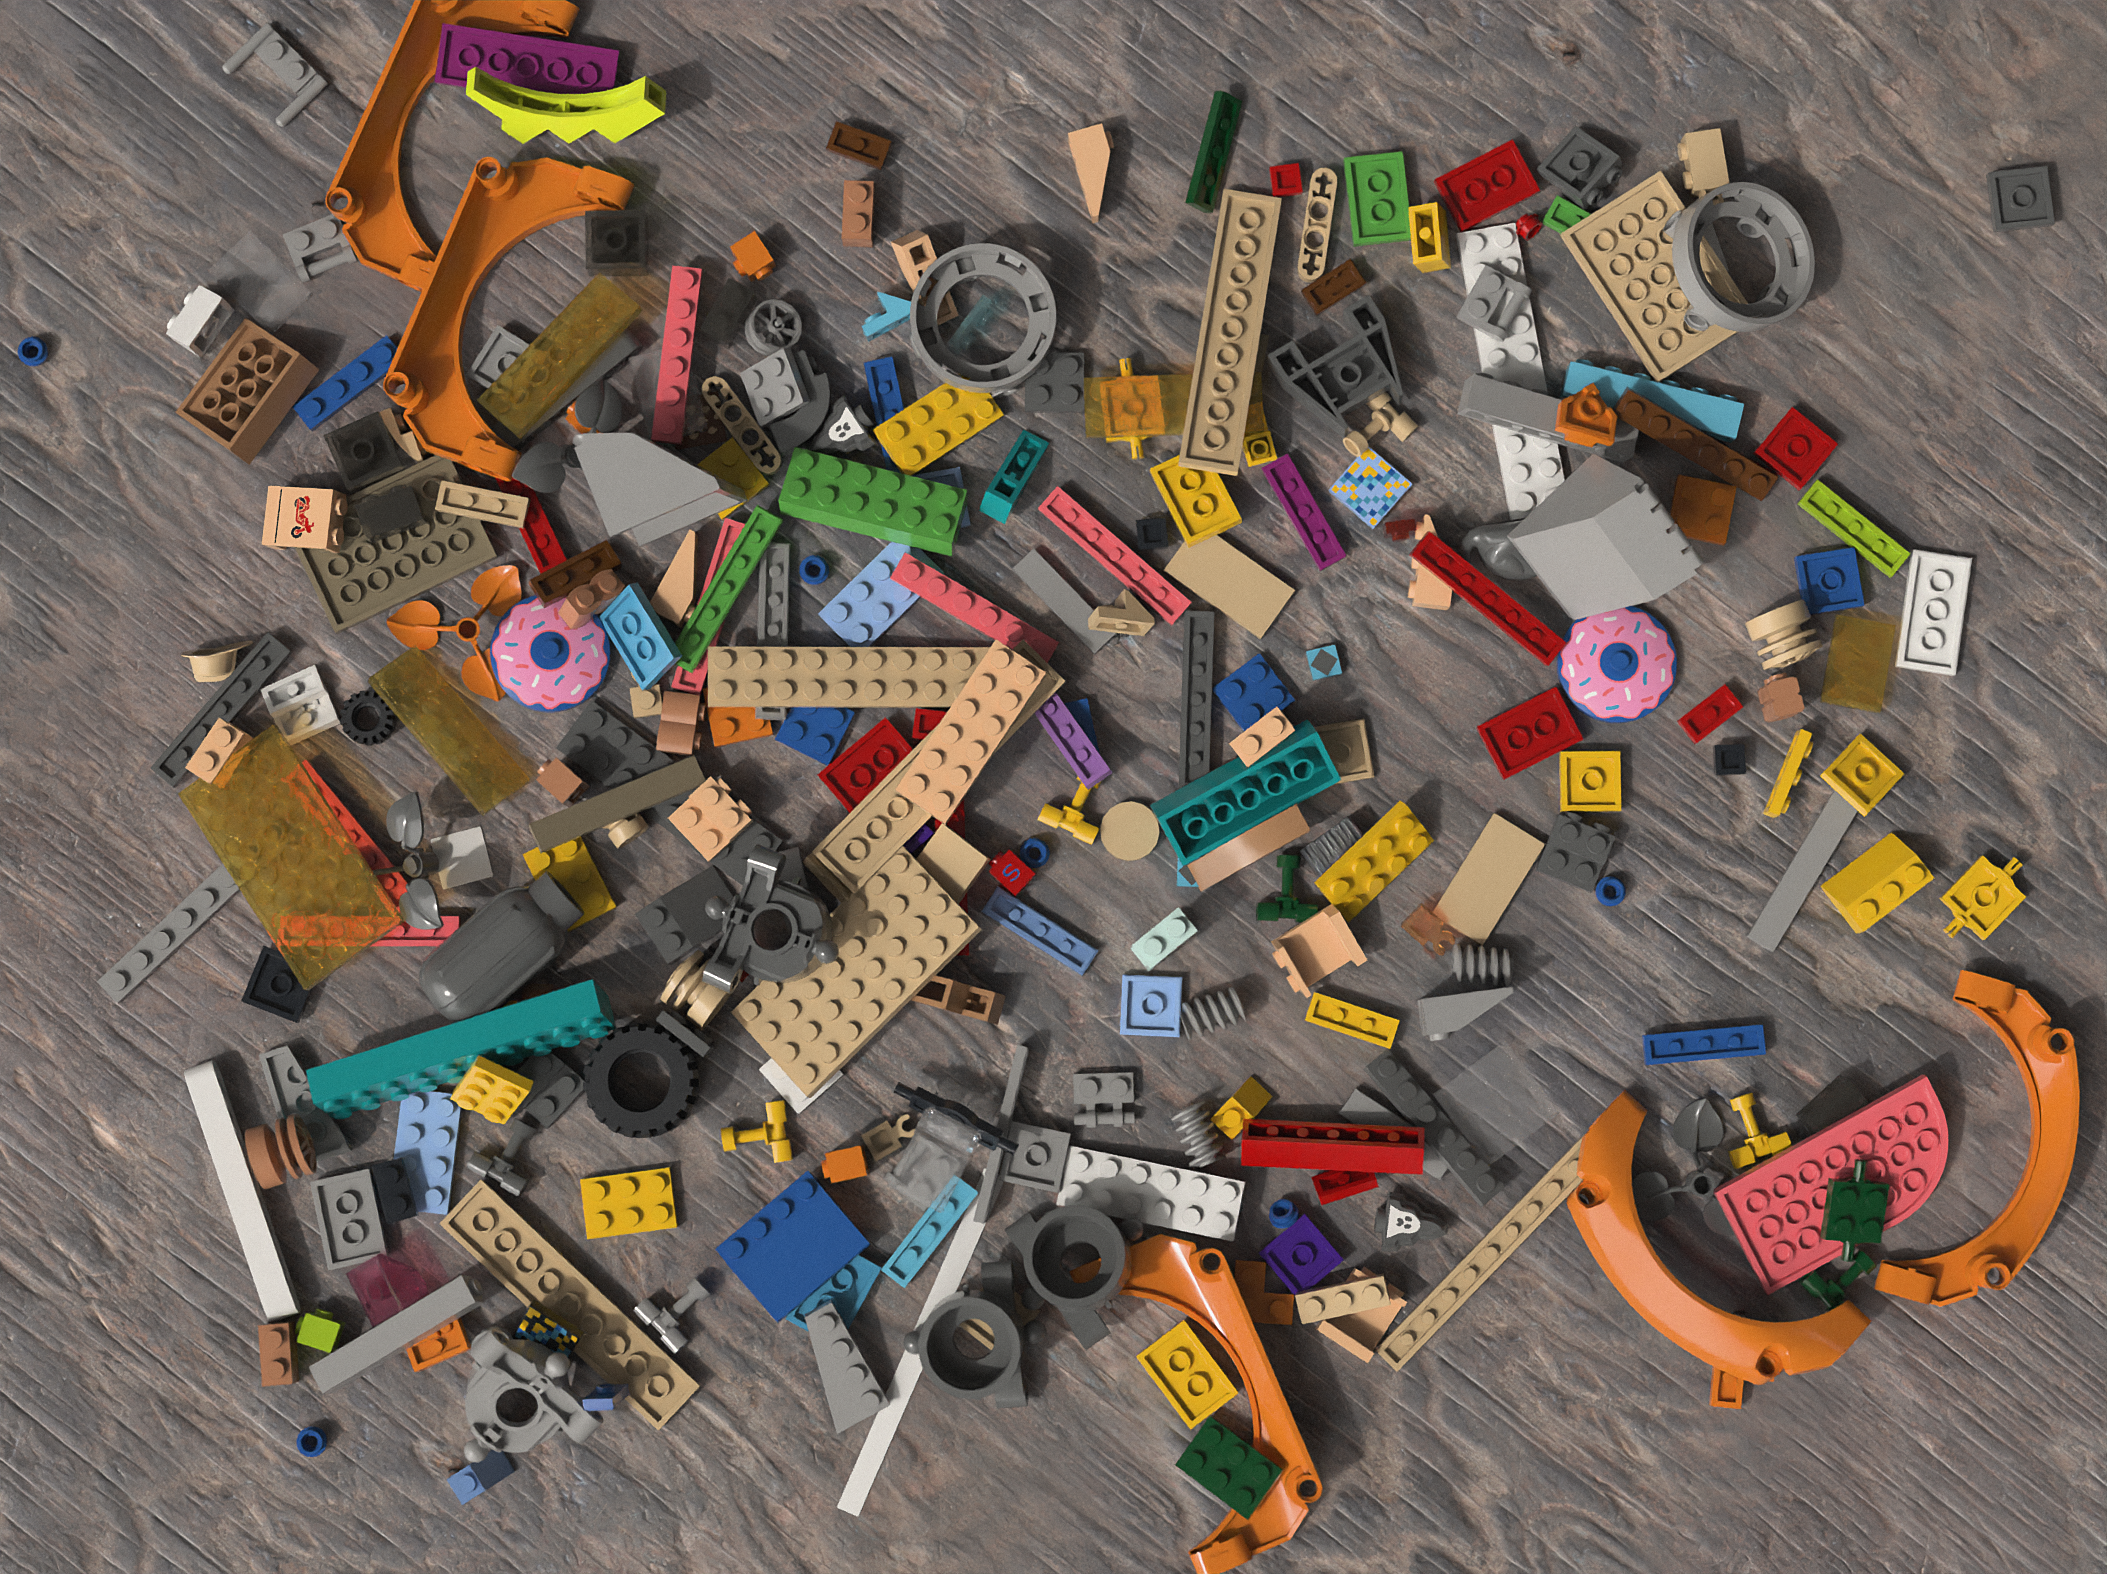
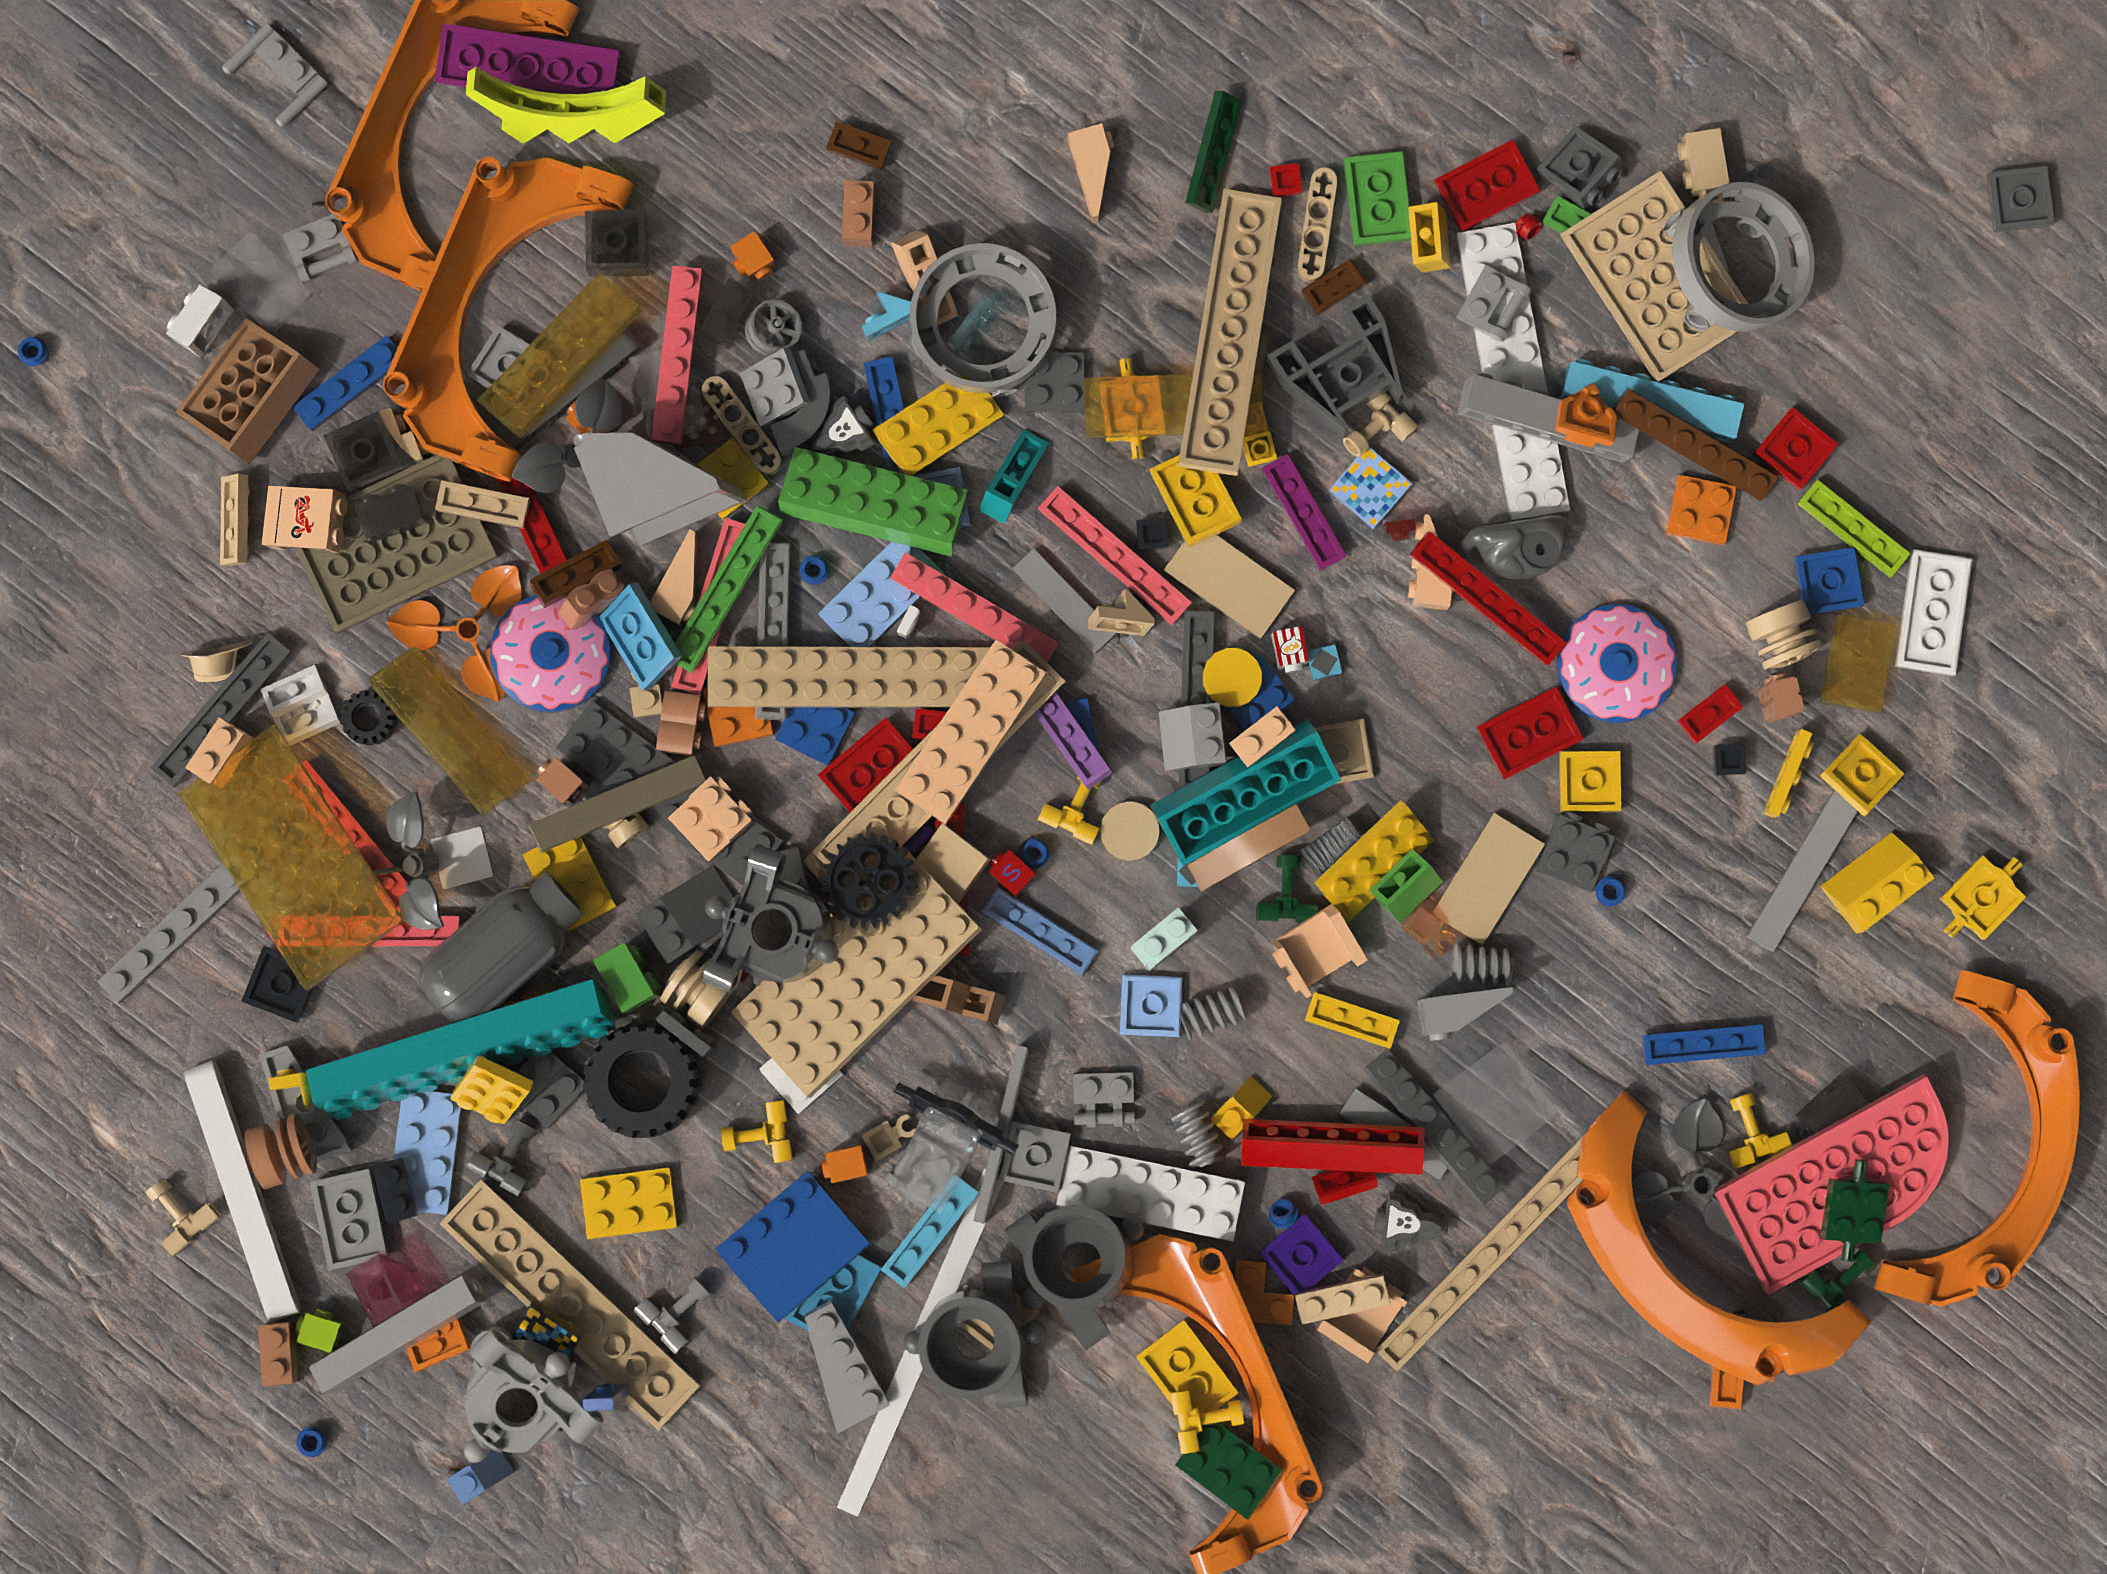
(186, 1223): none -> tan bar
(234, 520): none -> tan plate
(288, 1079): none -> yellow plate
(627, 978): none -> bright green piece
(889, 864): none -> black gear
(909, 622): none -> white tile
(1191, 1420): none -> yellow bar
(1192, 737): none -> light grey slope
(1232, 677): none -> yellow tile
(1290, 649): none -> brick
(1406, 886): none -> bright green brick
(1602, 542): light grey windscreen -> none

